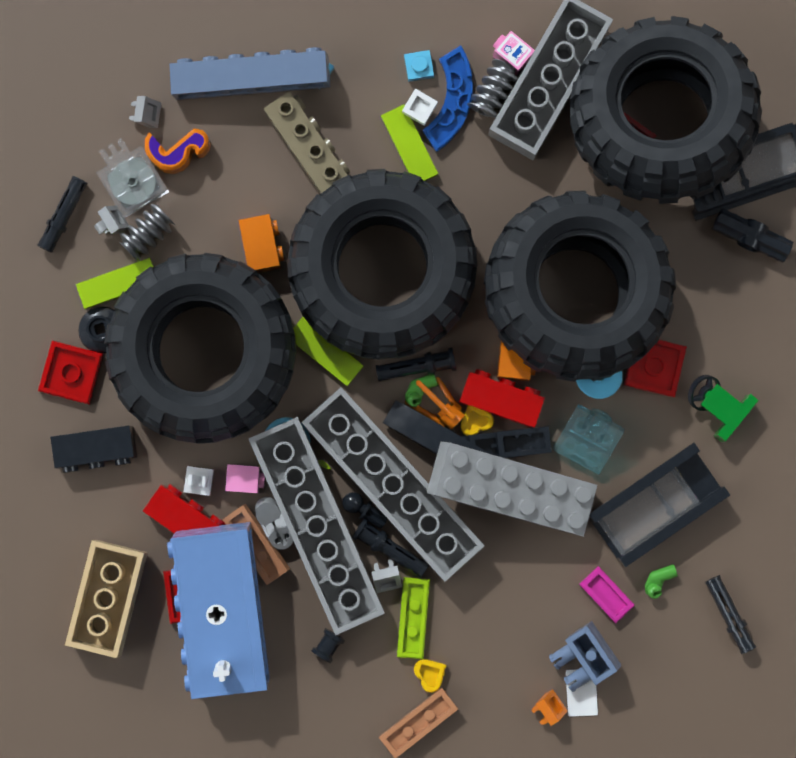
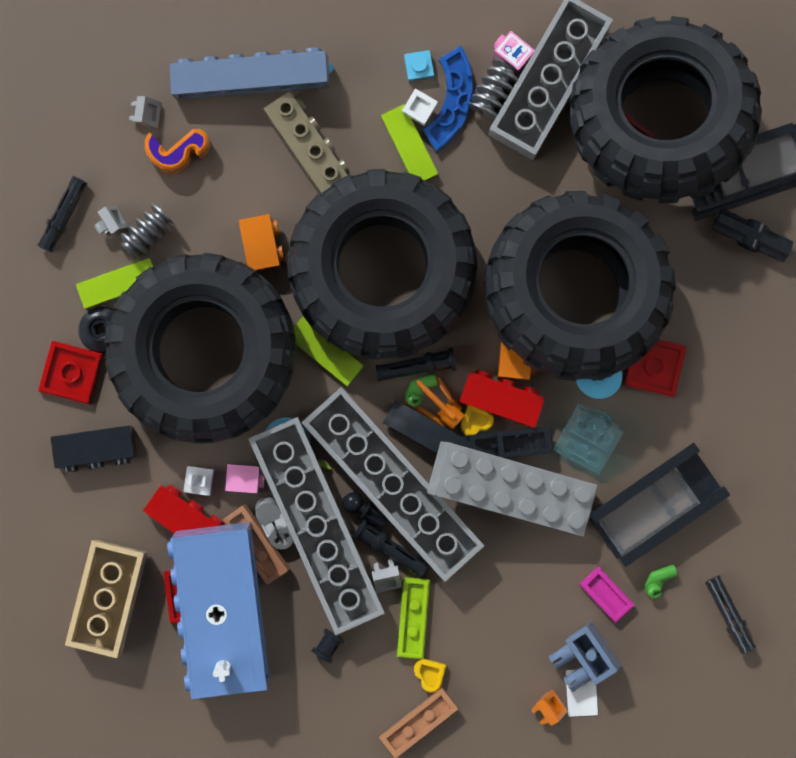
(130, 178): clear piece -> none
(721, 405): green piece -> none

